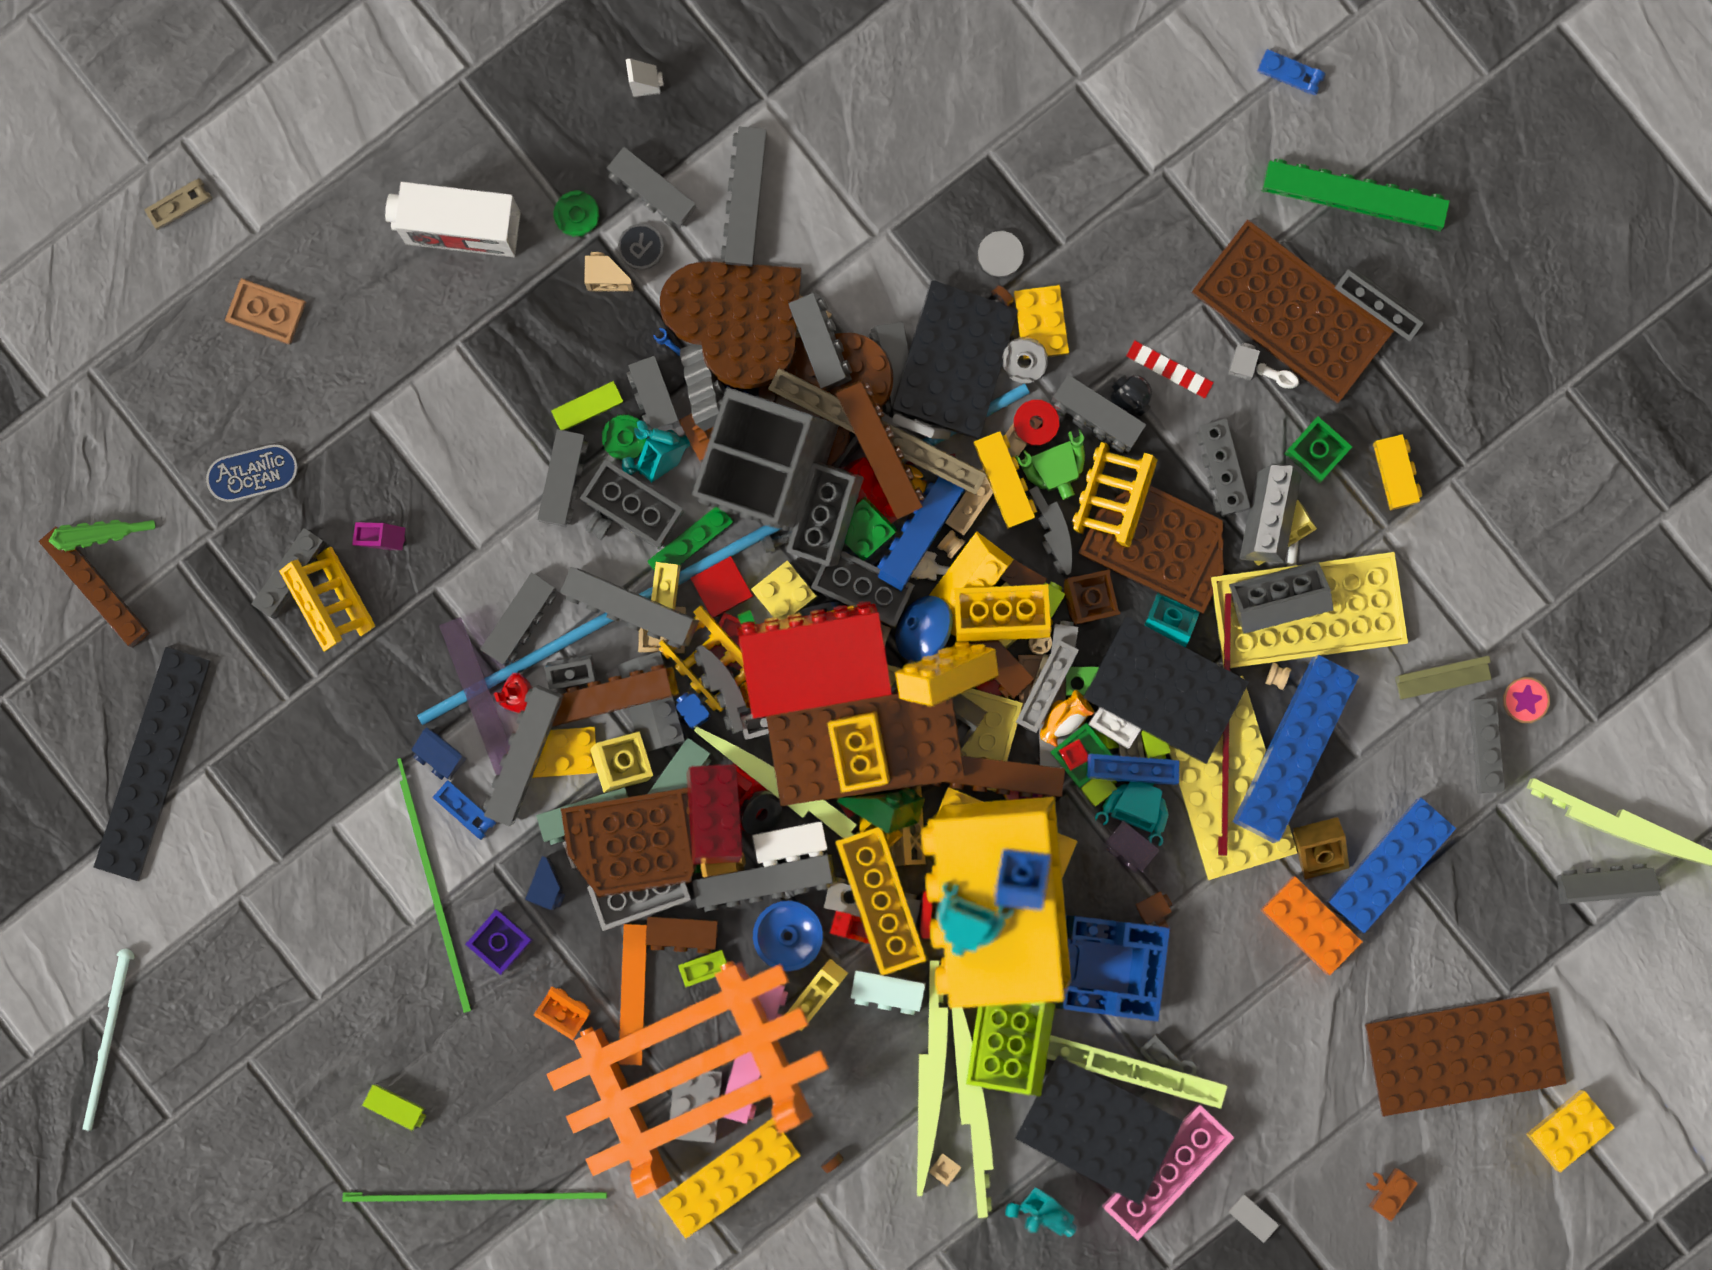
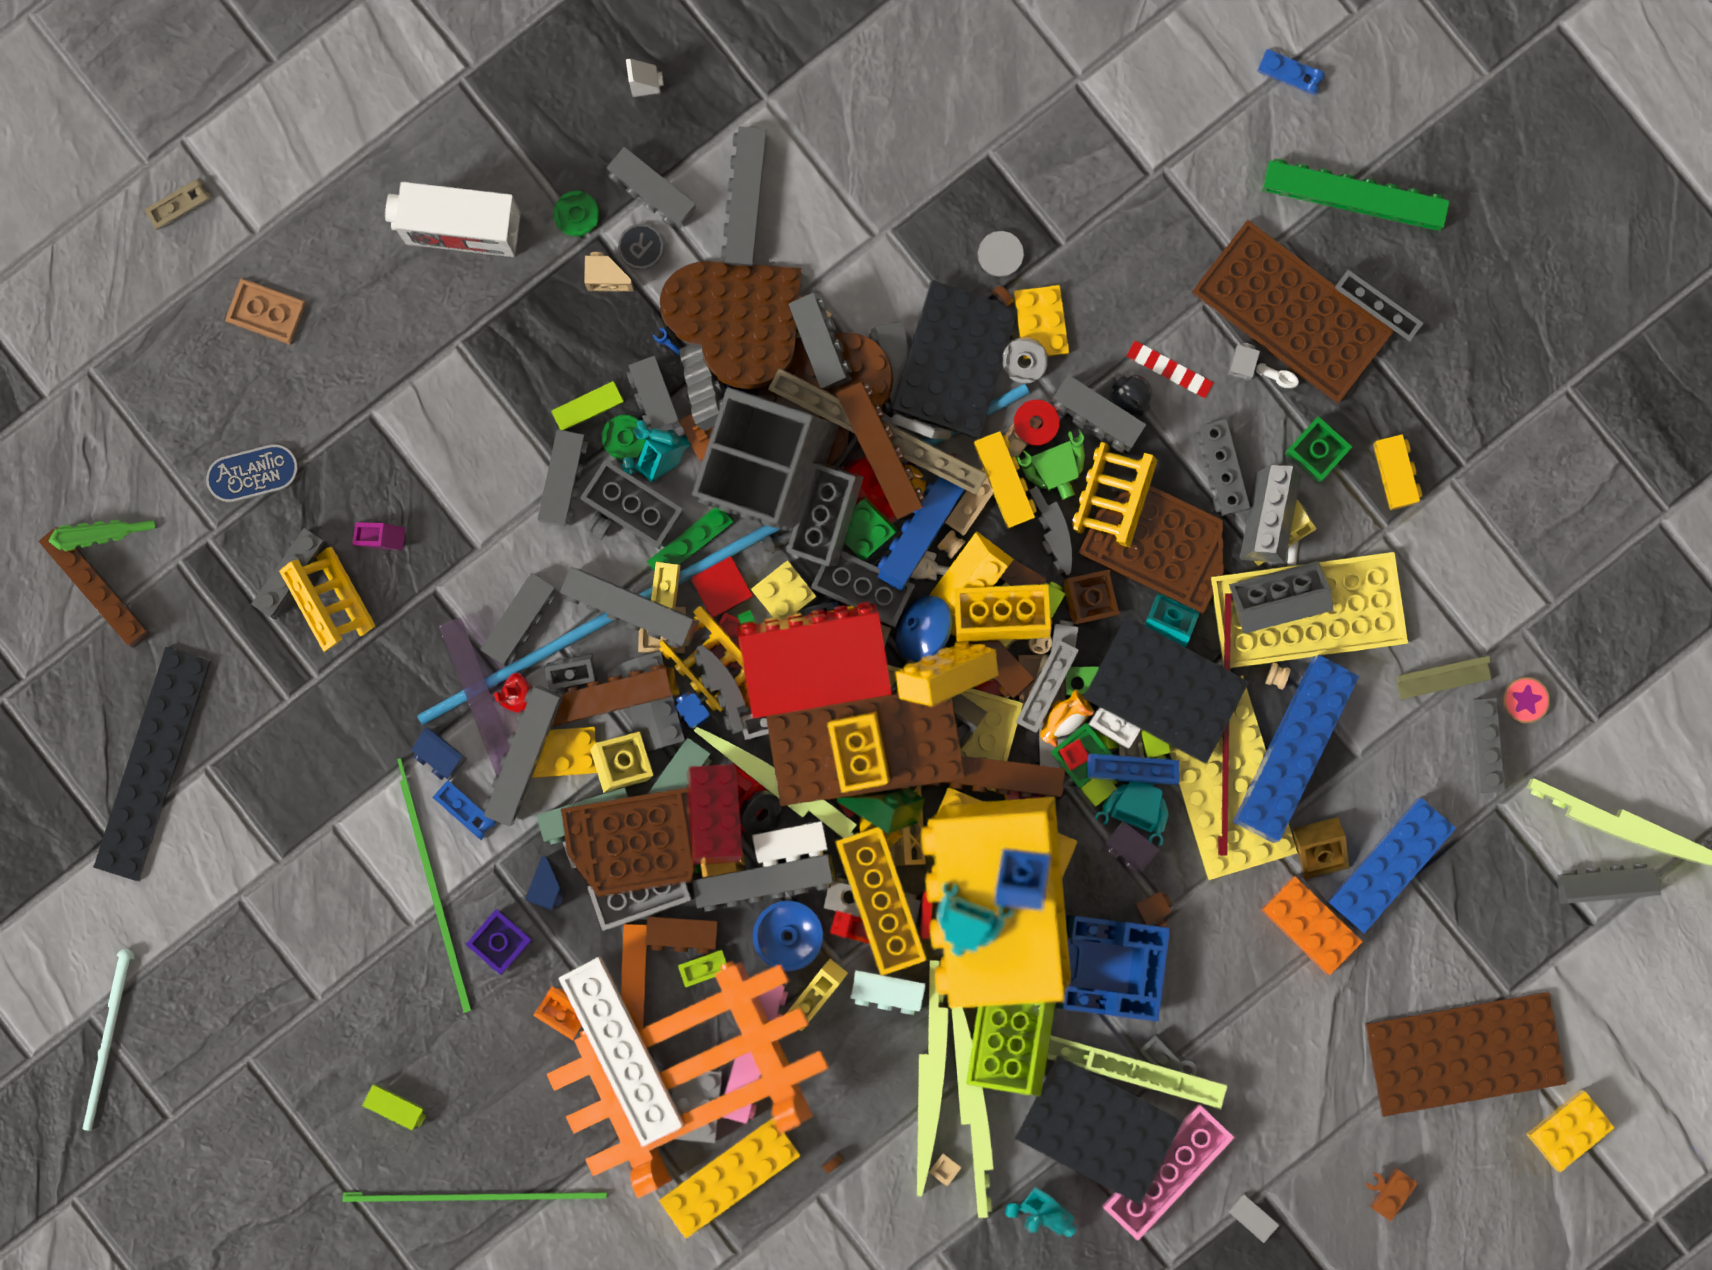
(621, 1051): none -> white plate

